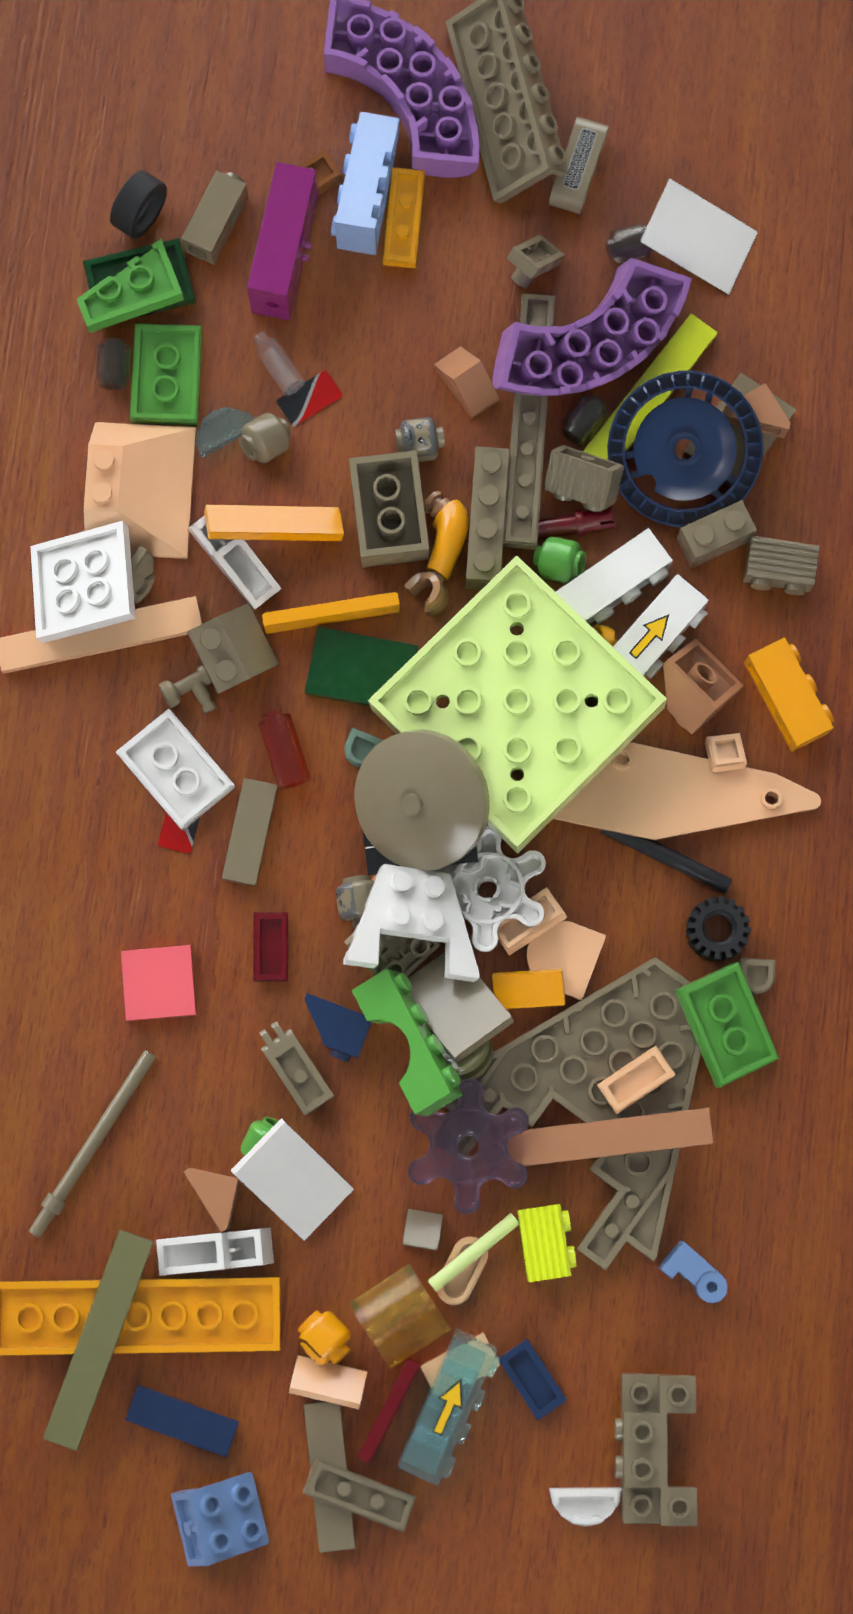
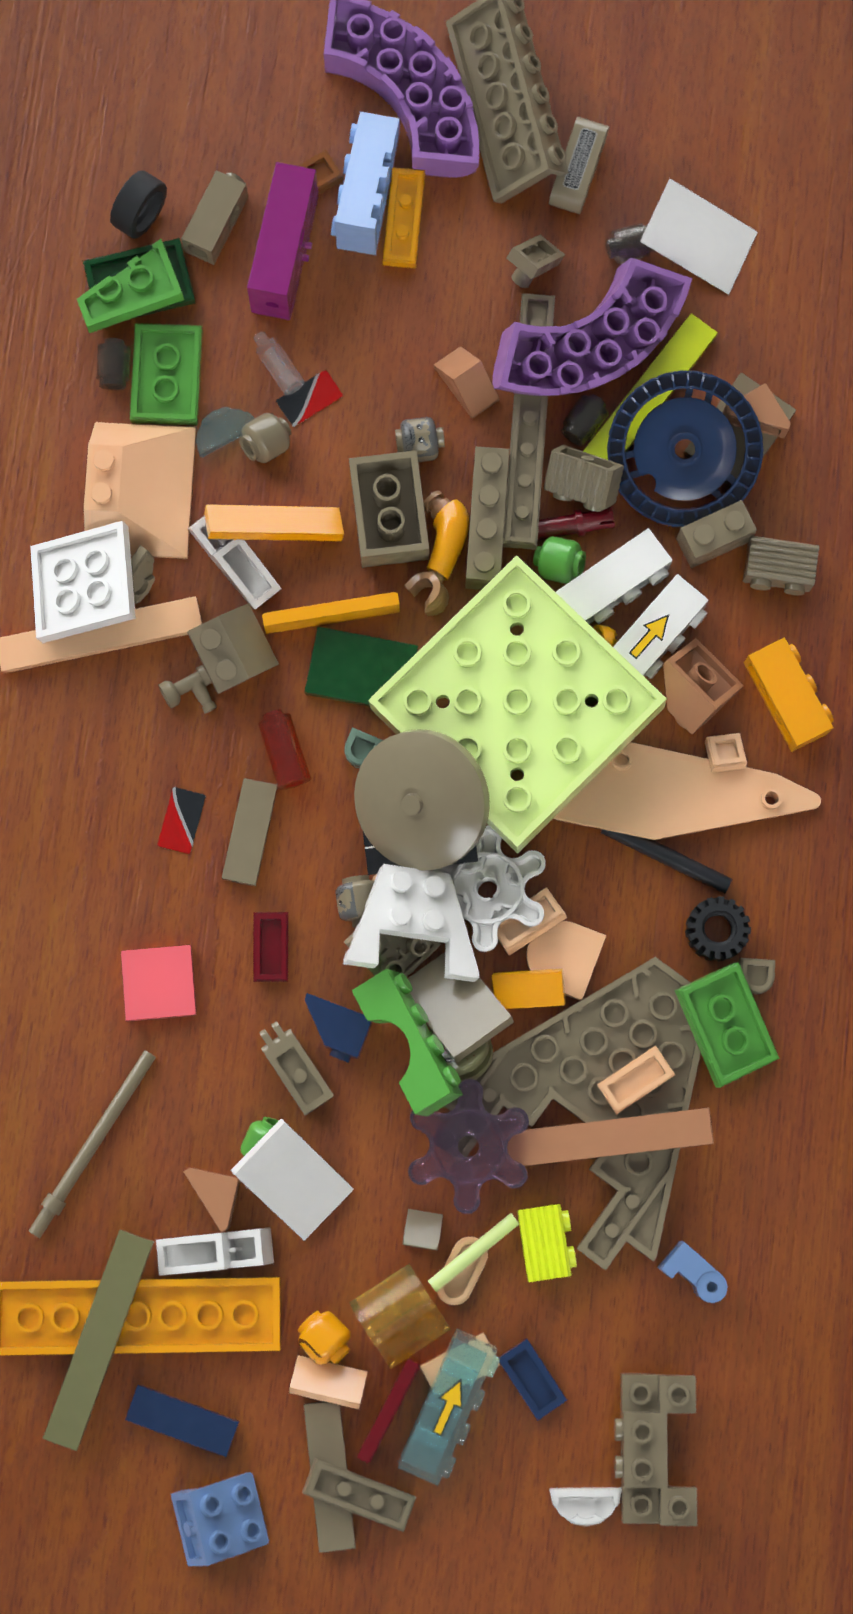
(175, 769): white tile -> none

